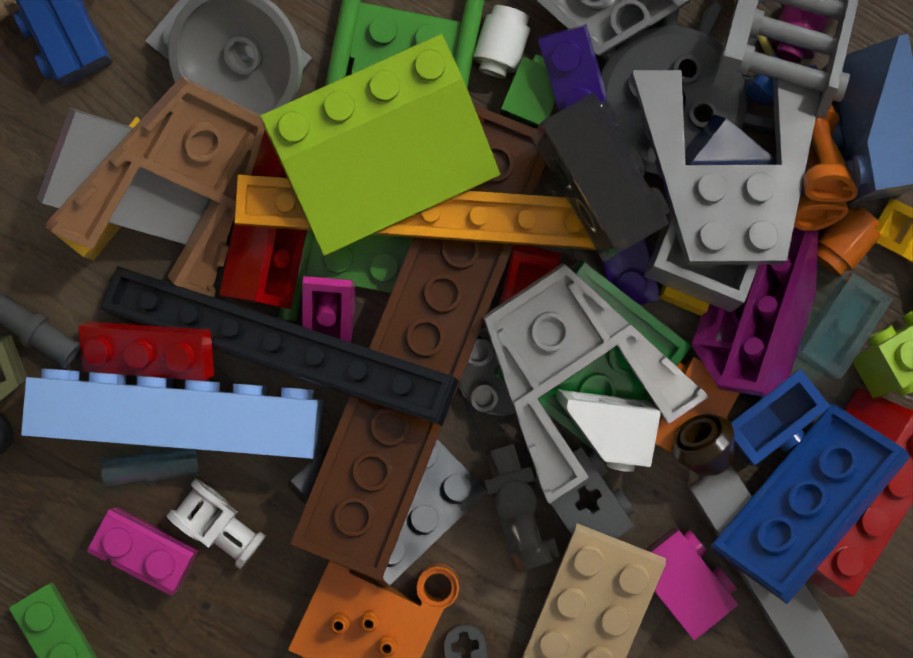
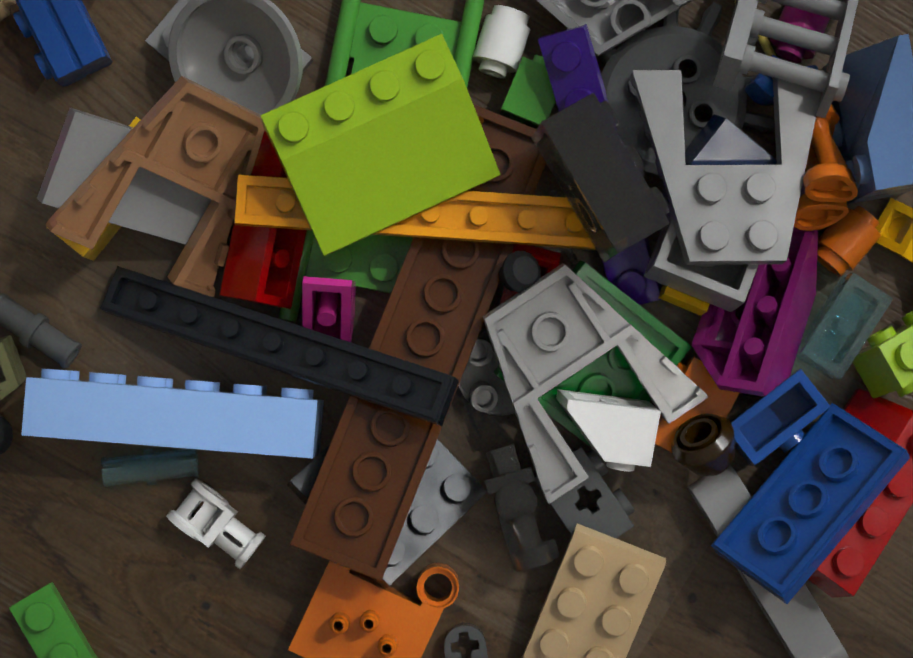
(143, 550): dark pink brick -> none
(146, 350): red plate -> none
(519, 271): none -> black piece
(689, 586): dark pink brick -> none

